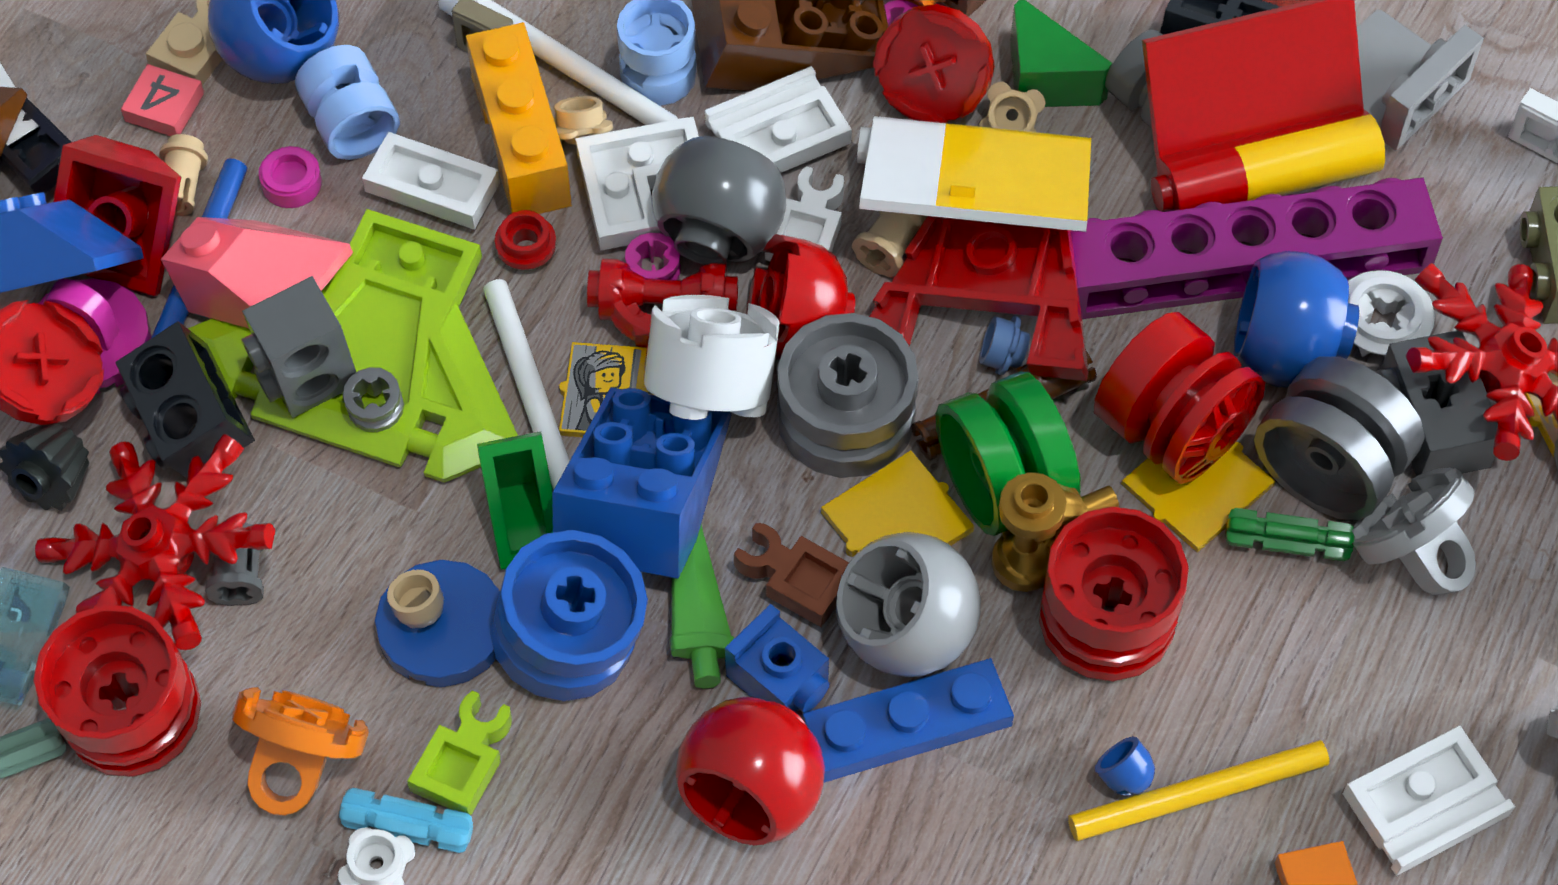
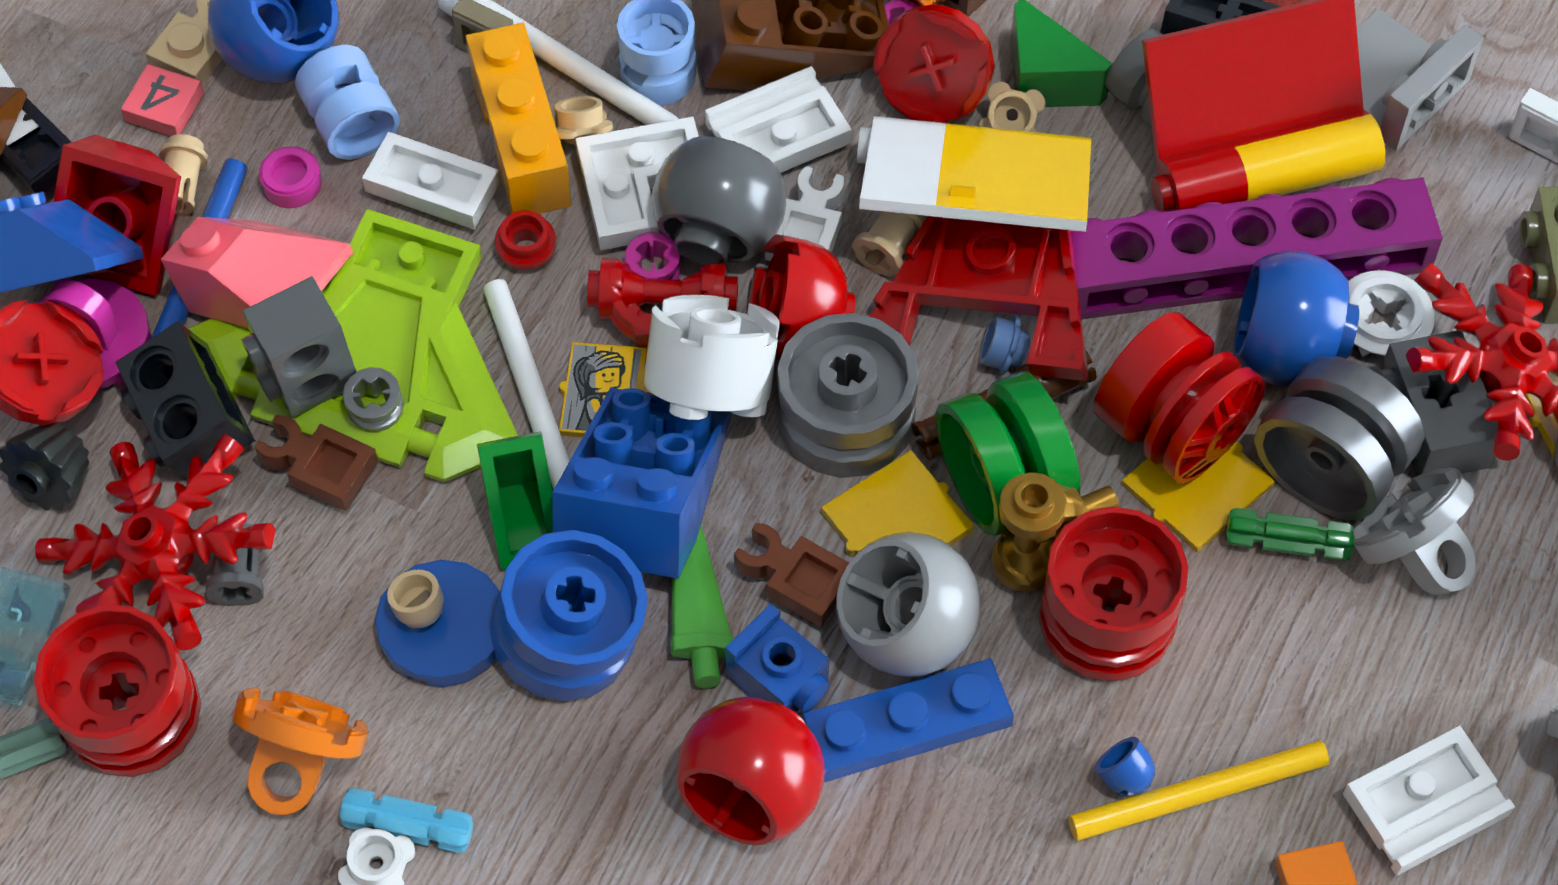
(324, 466): none -> copper plate
(461, 763): lime plate -> none

